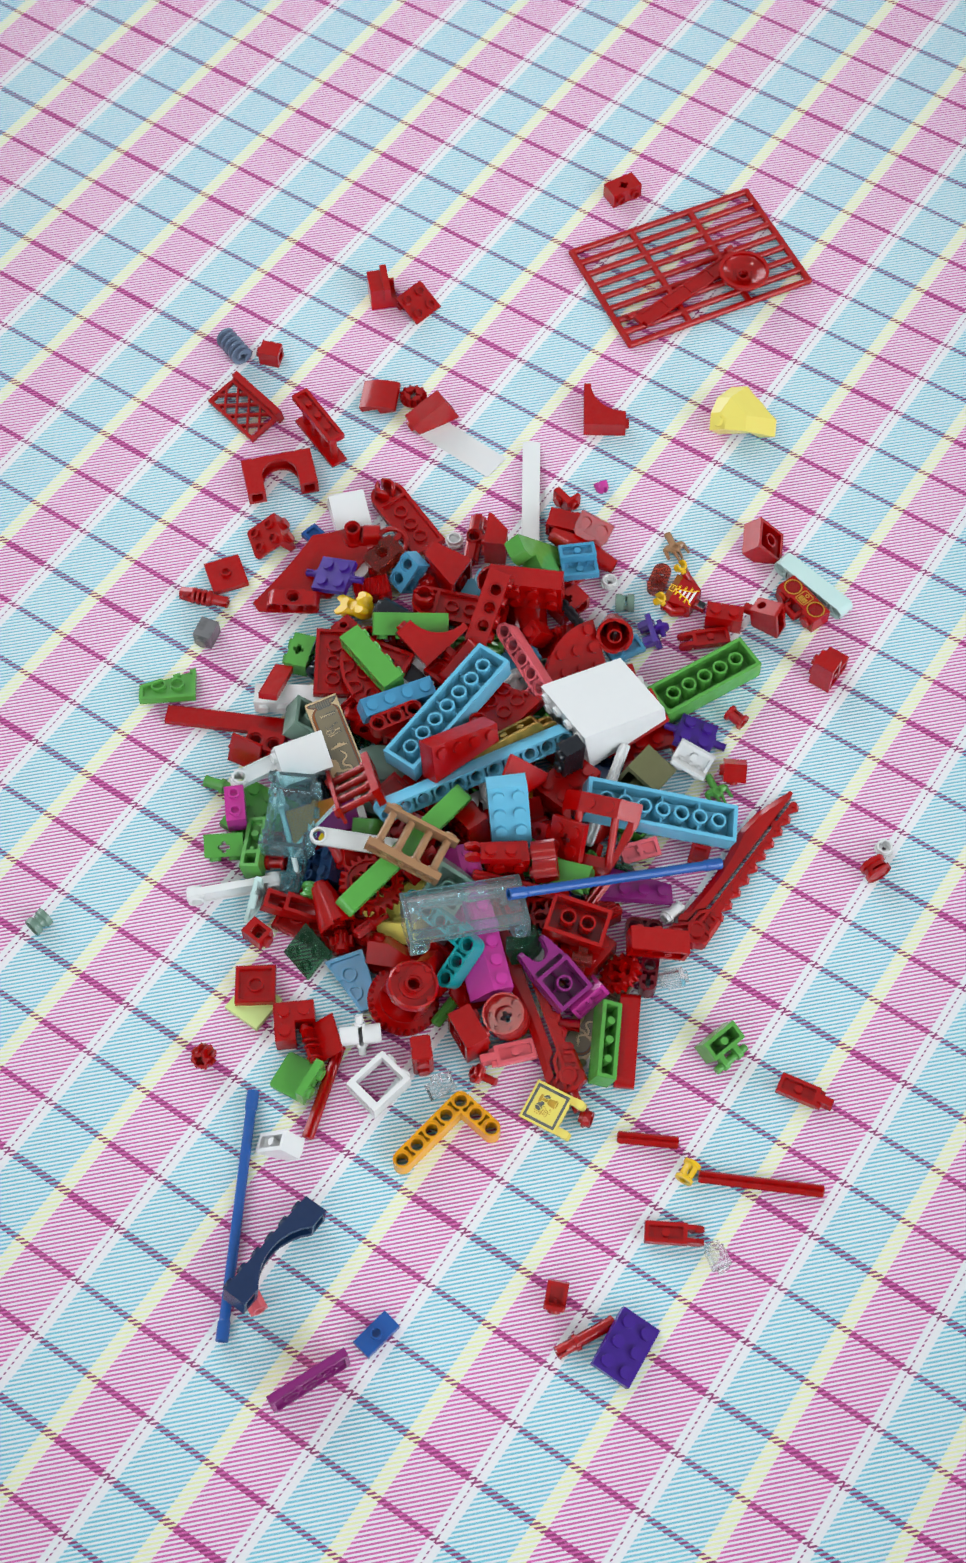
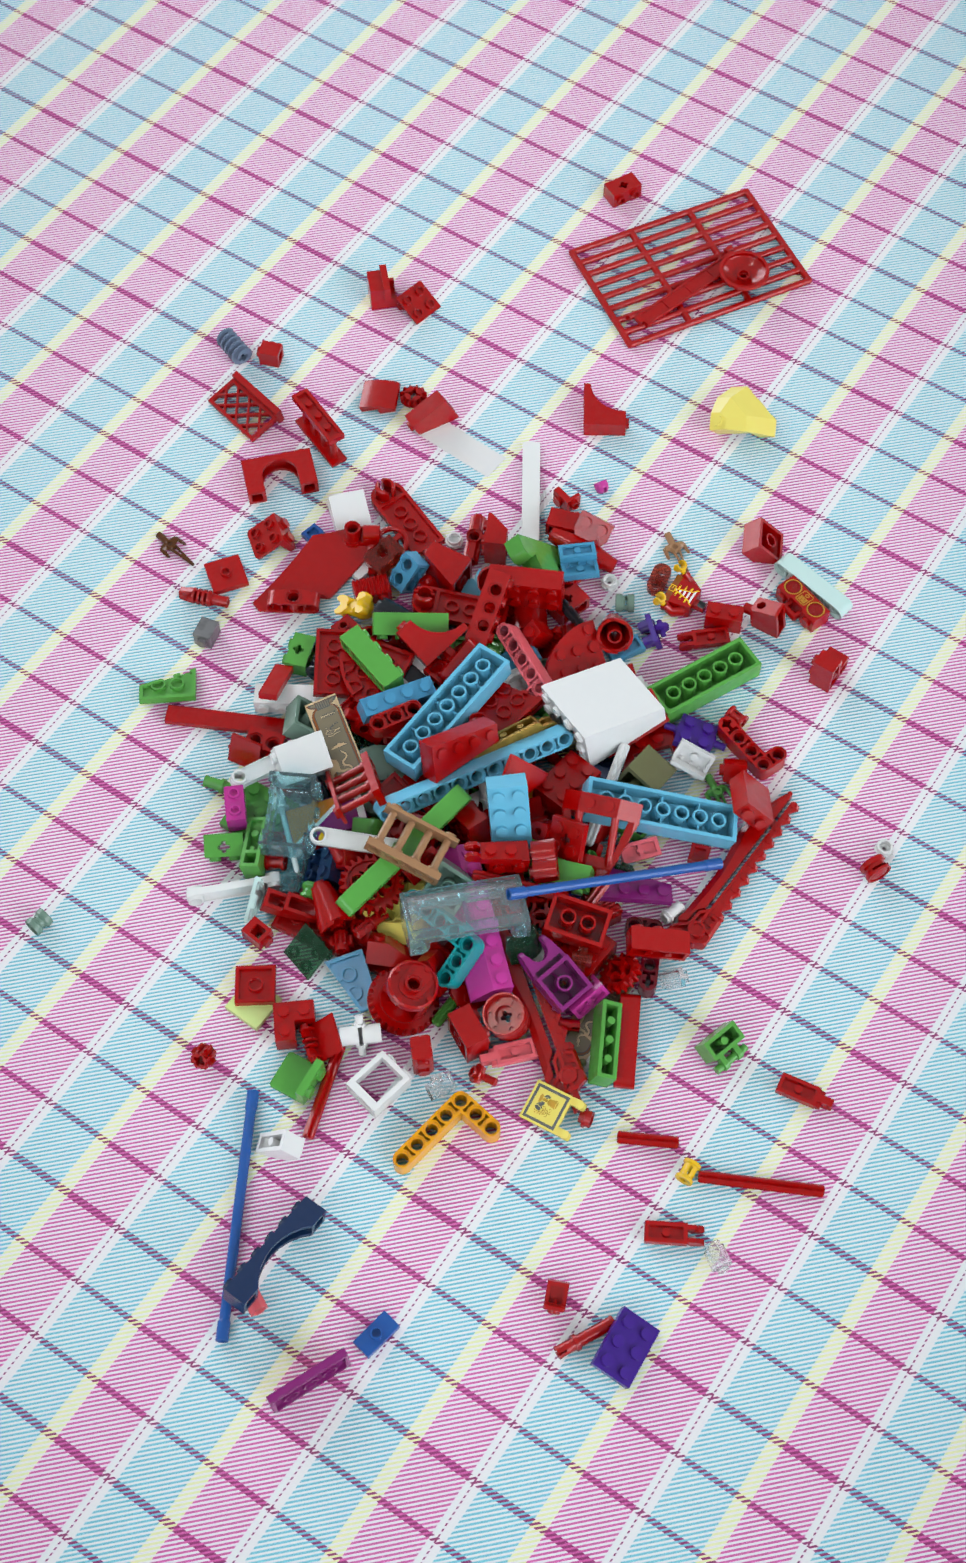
(170, 544): none -> reddish brown piece
(334, 576): dark purple plate -> none
(569, 755): black brick -> none
(729, 731): none -> red beam
(751, 801): none -> red brick

